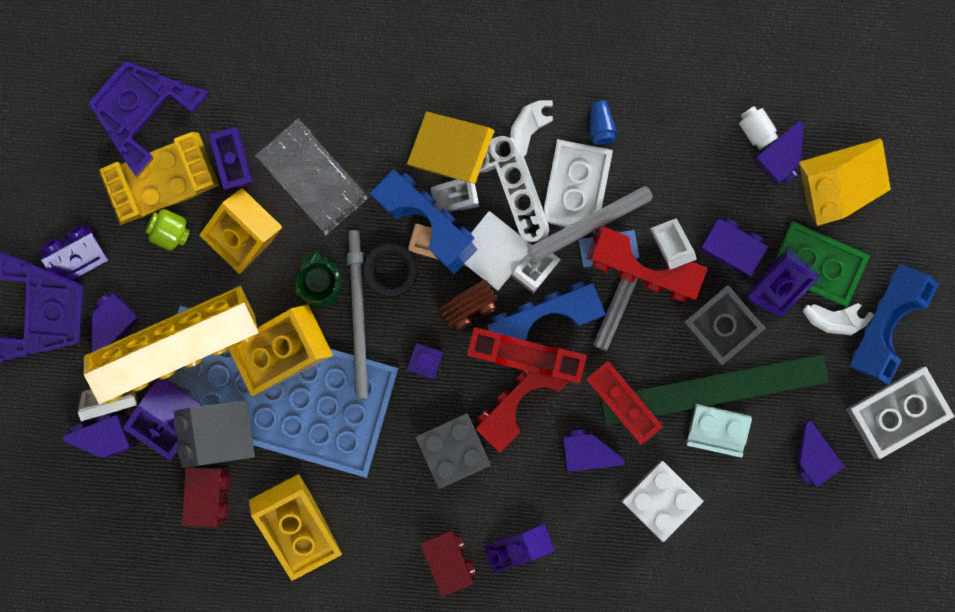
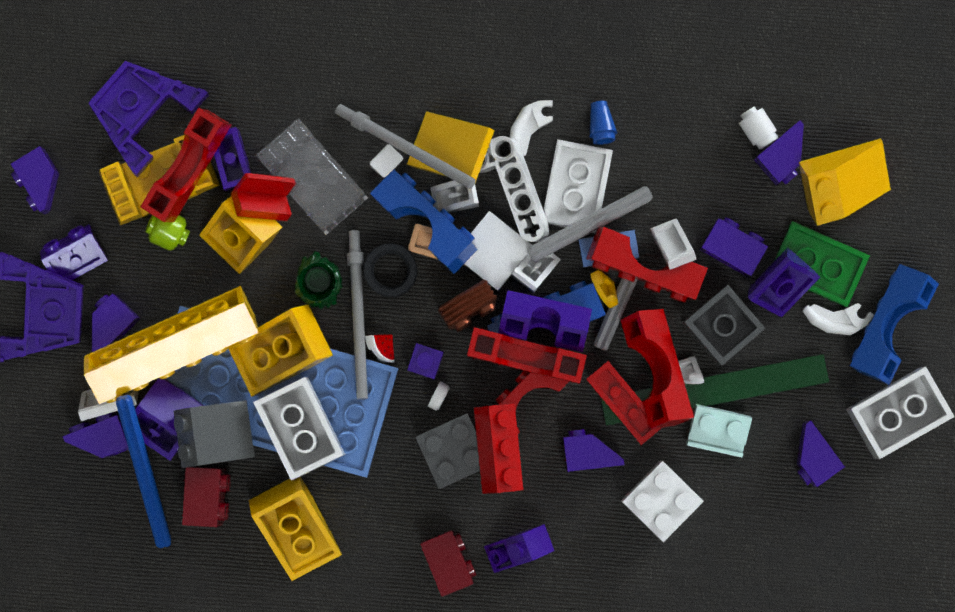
(39, 178): none -> dark purple slope
(143, 471): none -> blue axle
(199, 145): none -> red arch
(263, 196): none -> red panel
(299, 428): none -> white brick
(362, 122): none -> light grey bar
(382, 347): none -> tile
(386, 160): none -> white slope
(438, 396): none -> white tile
(498, 448): none -> red brick
(527, 312): none -> dark purple arch
(605, 288): none -> yellow tile
(650, 336): none -> red arch
(691, 371): none -> white tile

